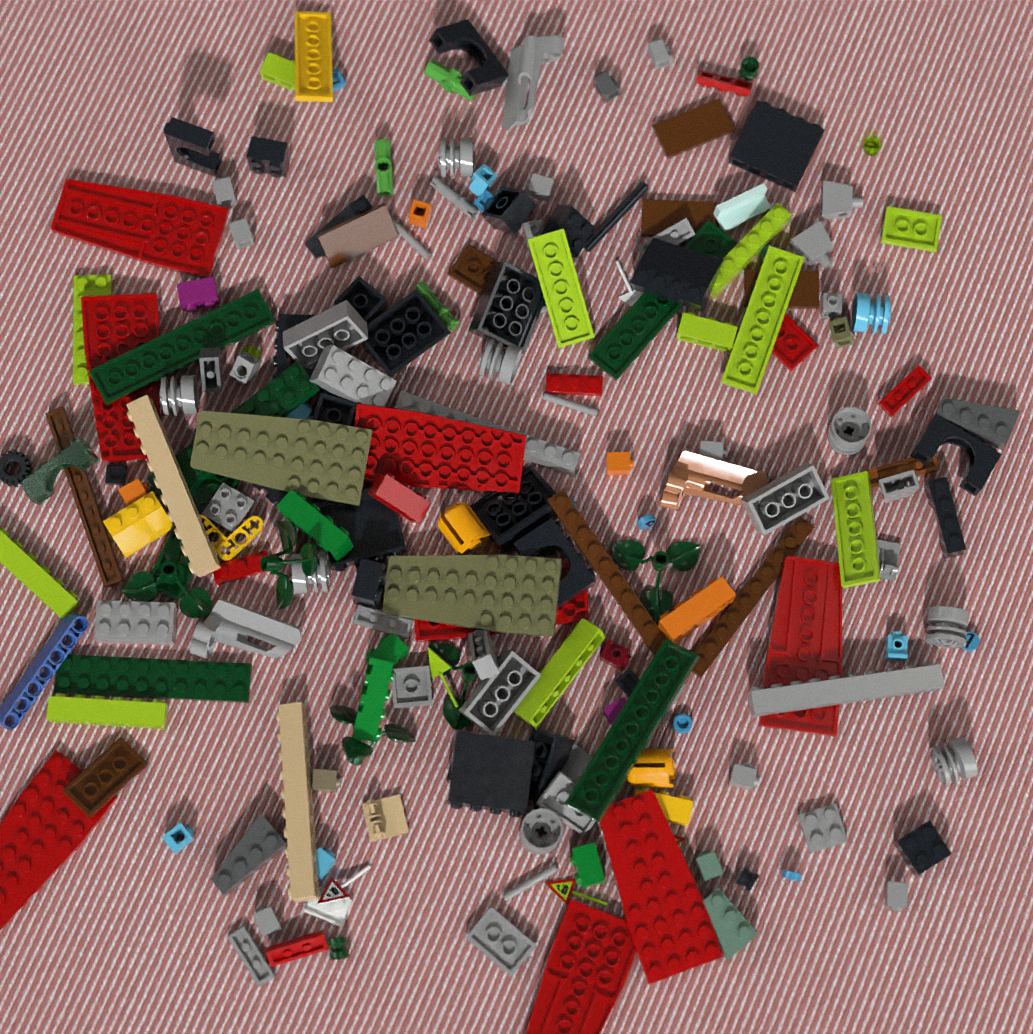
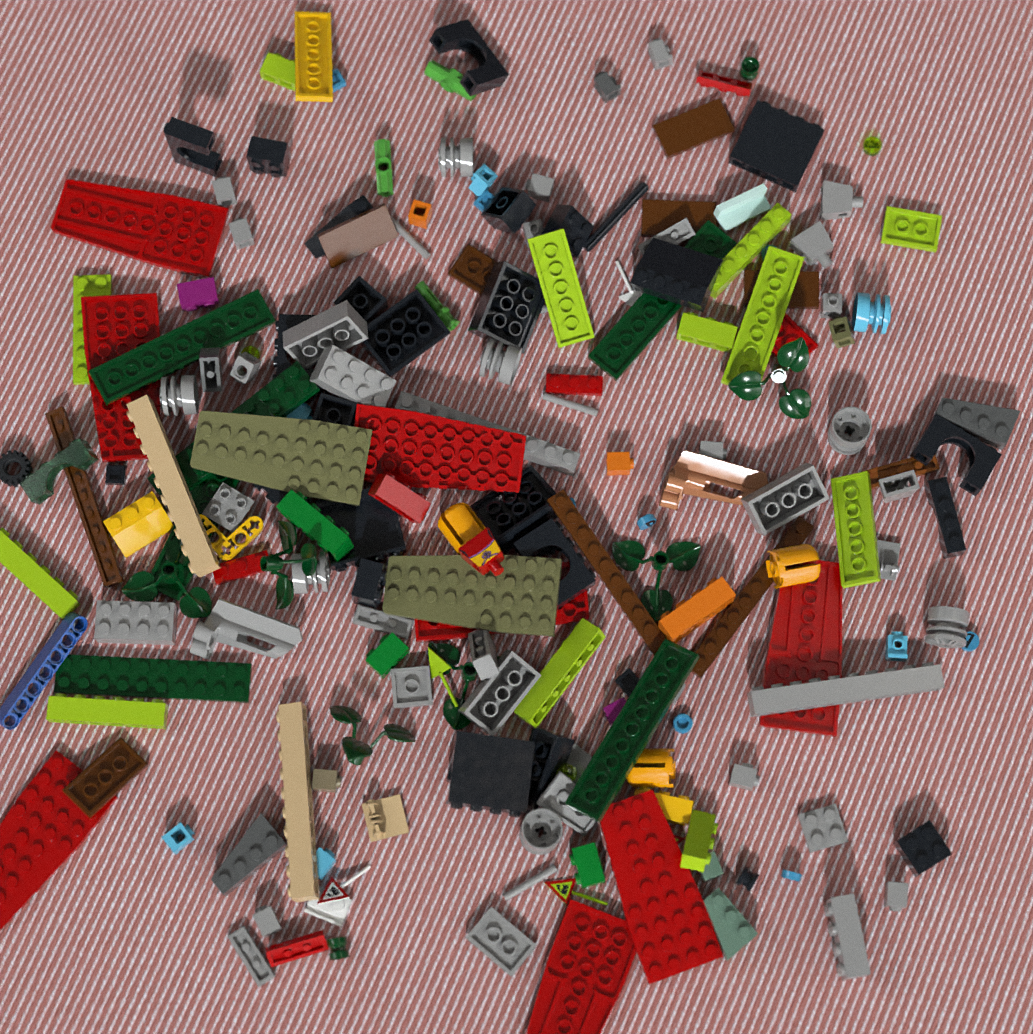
(133, 491): orange brick -> none
(372, 700): green wedge -> none
(459, 202): light grey pin -> none
(483, 553): none -> red torso
(523, 65): light grey panel -> none
(568, 770): none -> clear neon green tile
(617, 662): dark red brick -> none
(699, 841): none -> lime brick
(790, 356): none -> dark green plant
(793, 575): none -> light orange cylinder
(847, 937): none -> light grey brick
(904, 391): red plate -> none
(951, 762): light grey wheel -> none

